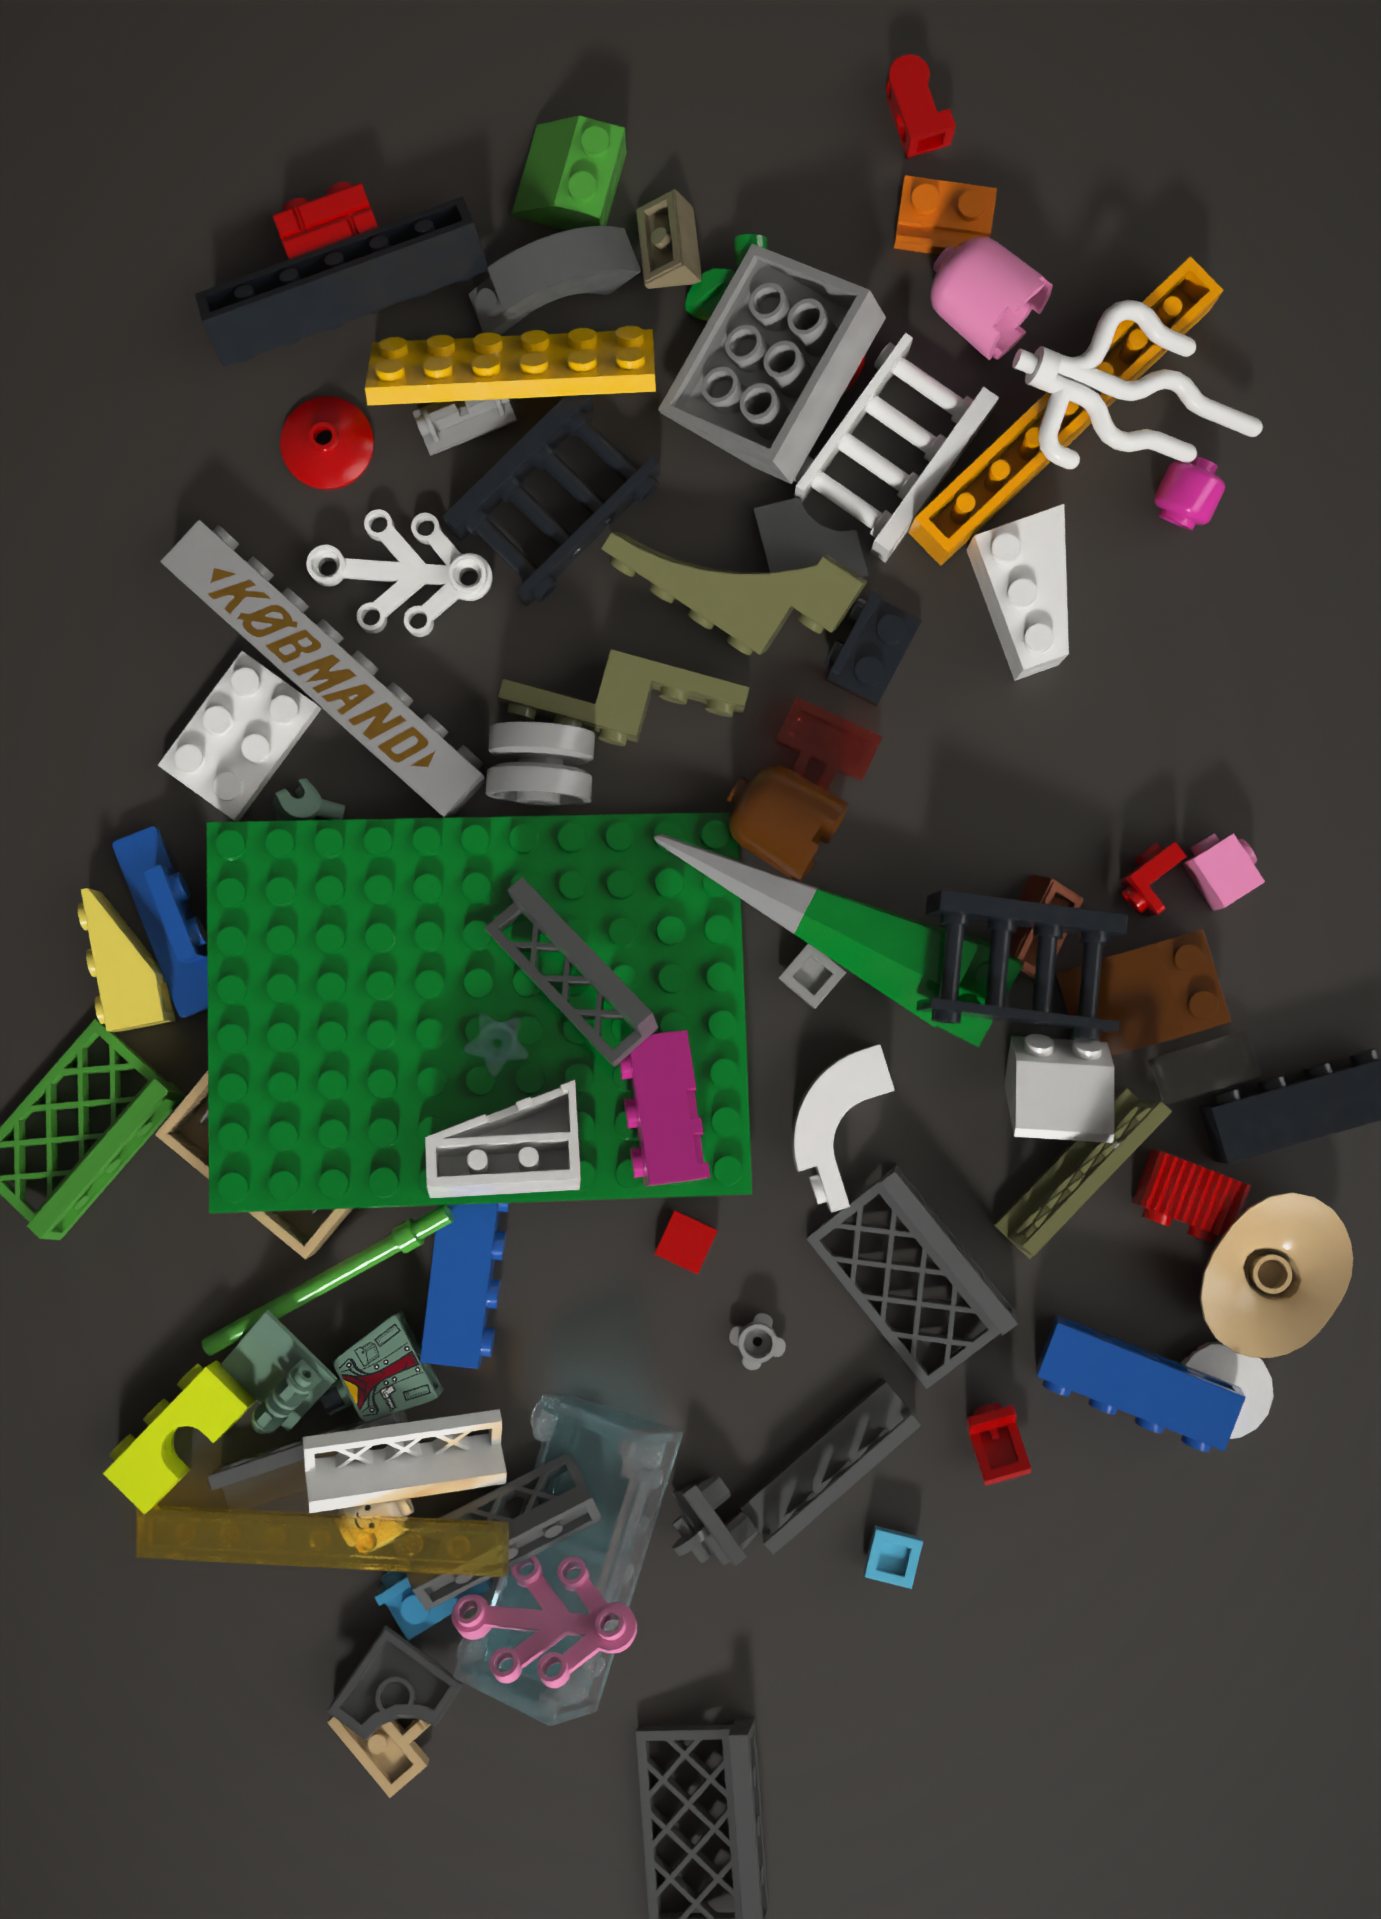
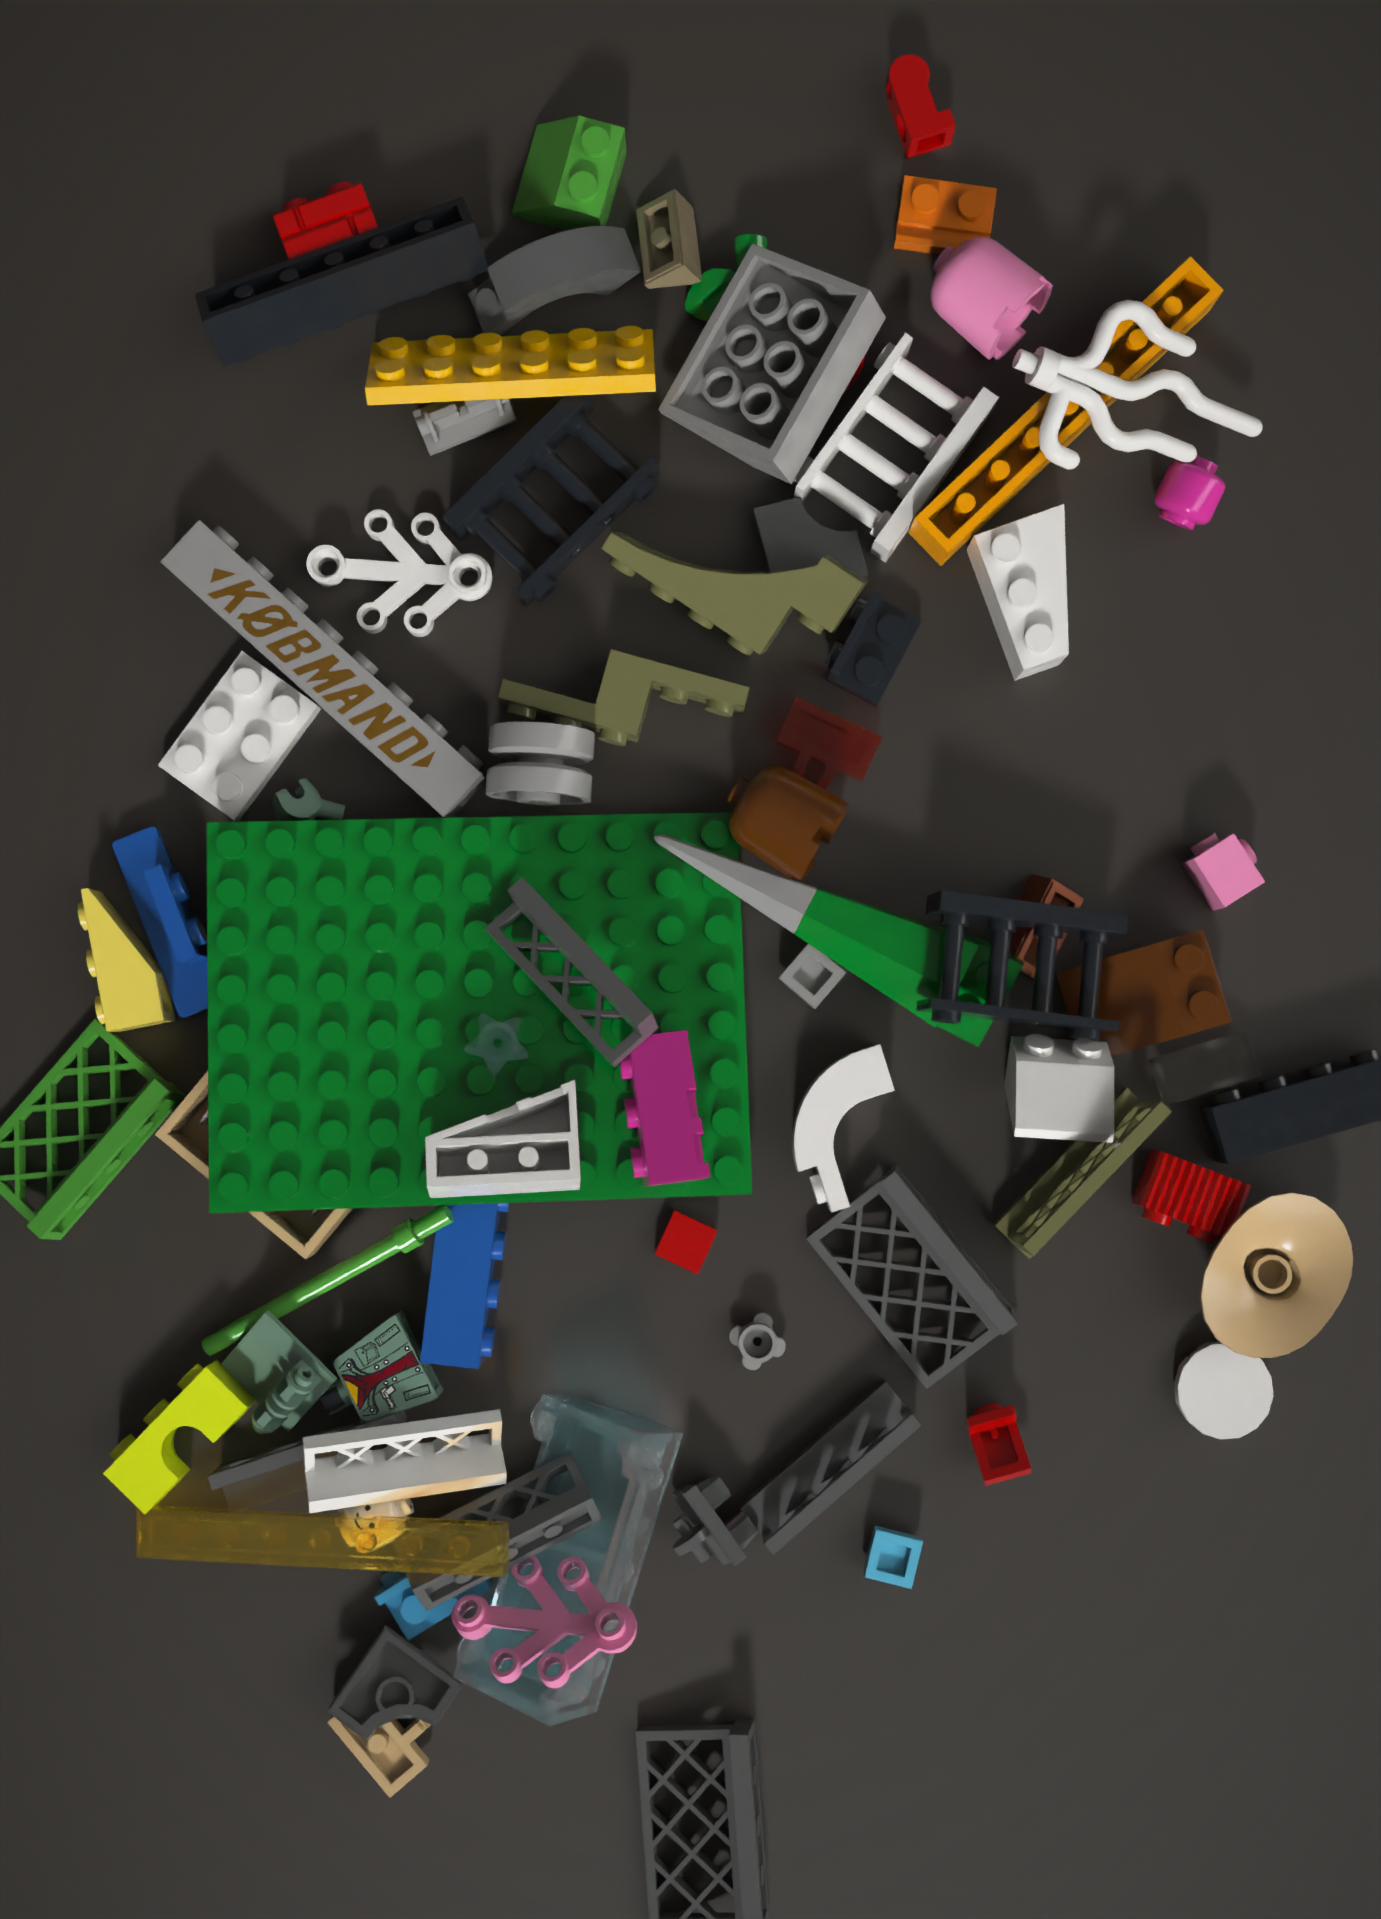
(330, 464): red dish -> none
(1140, 1384): blue brick -> none
(1151, 865): red bracket -> none

